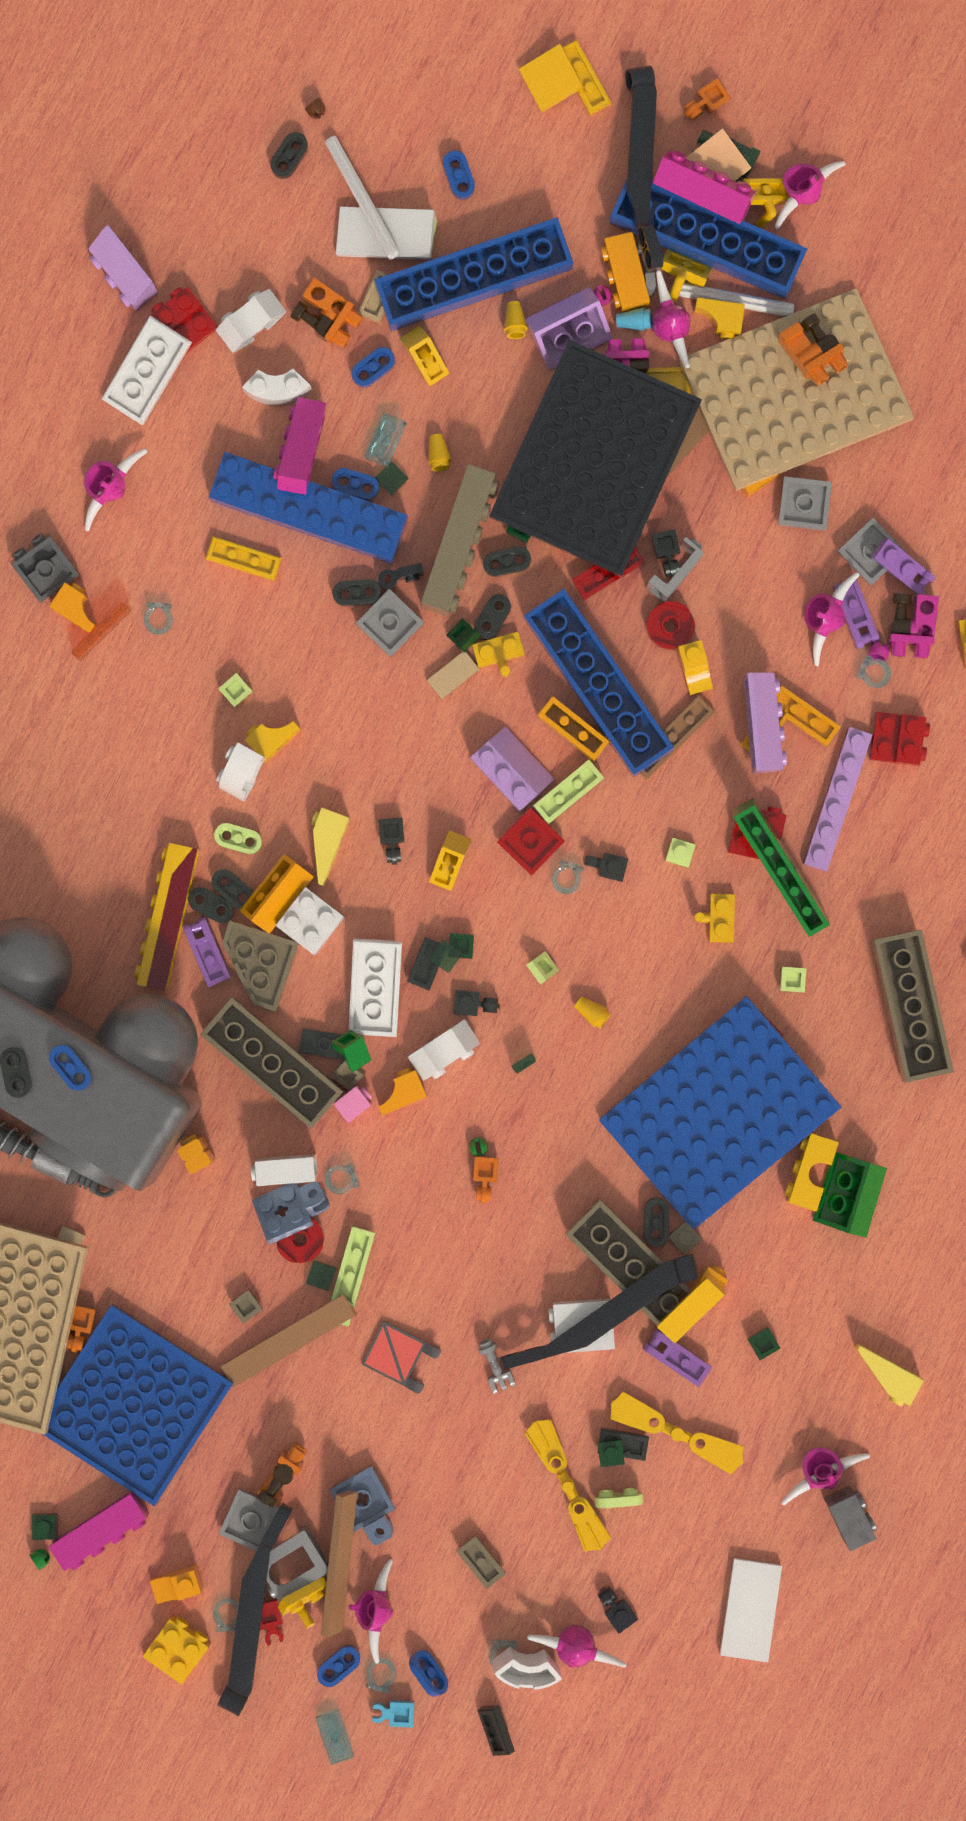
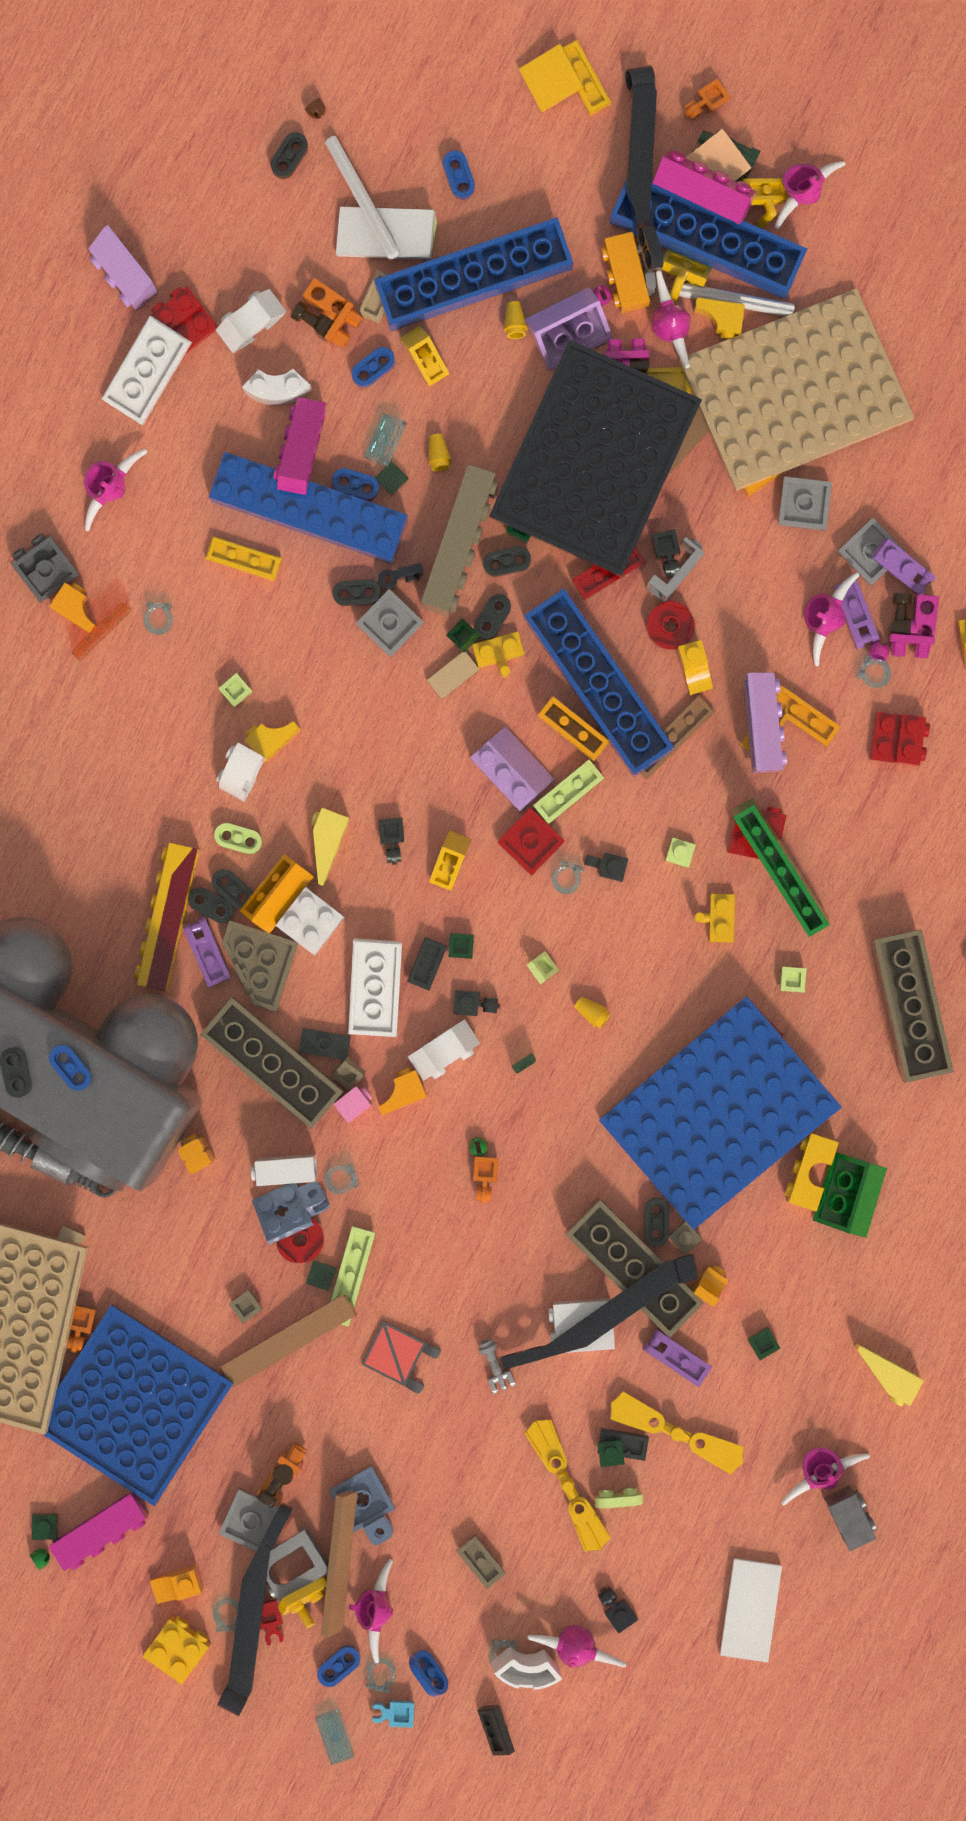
(353, 1048): green panel -> none
(446, 956): clear green tile -> none
(635, 319): medium azure cone -> none
(691, 1309): yellow tile -> none
(813, 357): orange hips -> none
(837, 799): lavender plate -> none

